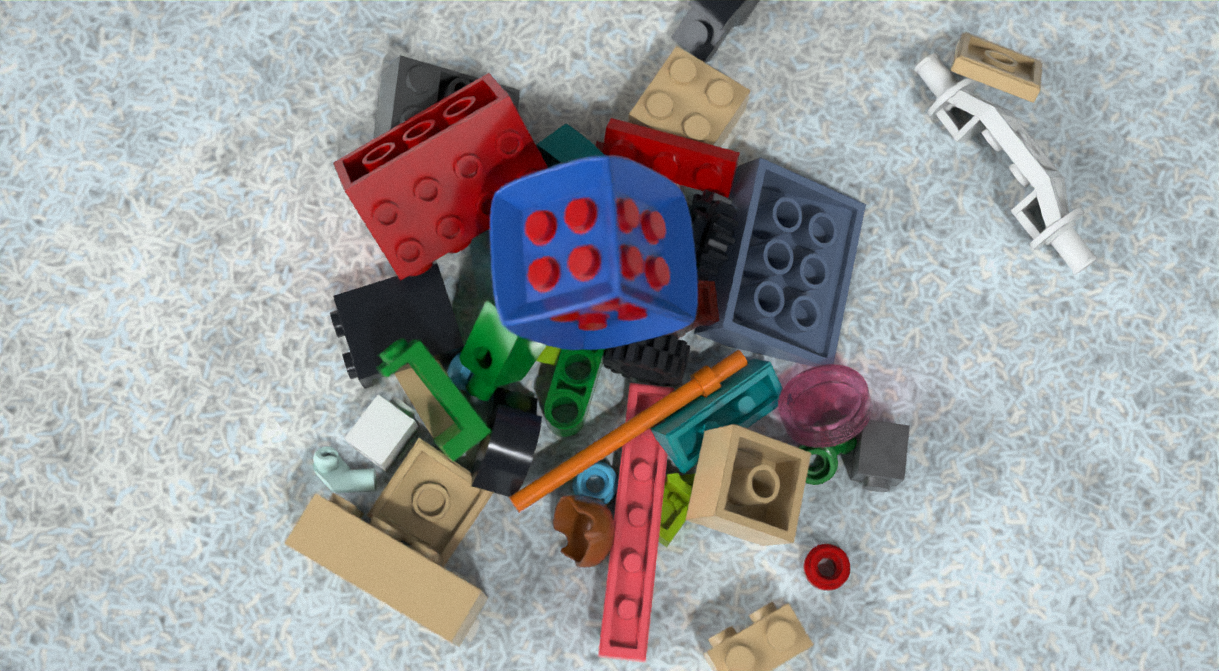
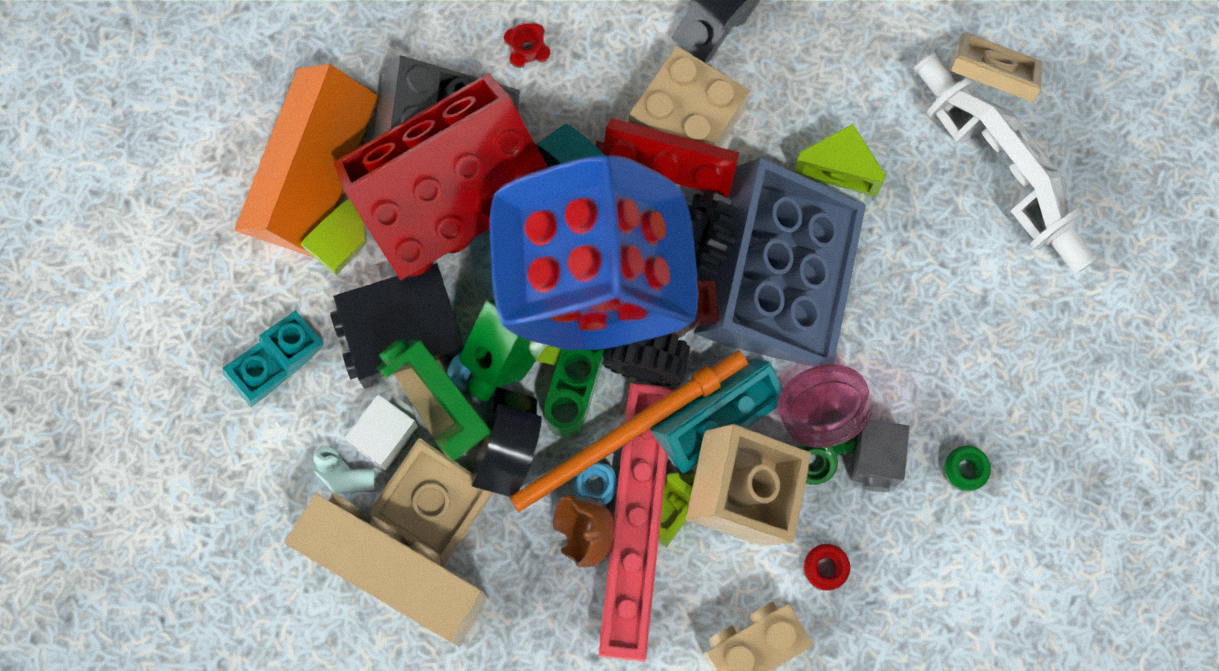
(274, 359): none -> teal slope
(297, 177): none -> orange slope
(337, 238): none -> lime slope
(531, 34): none -> red plate
(842, 162): none -> lime slope
(980, 465): none -> green plate

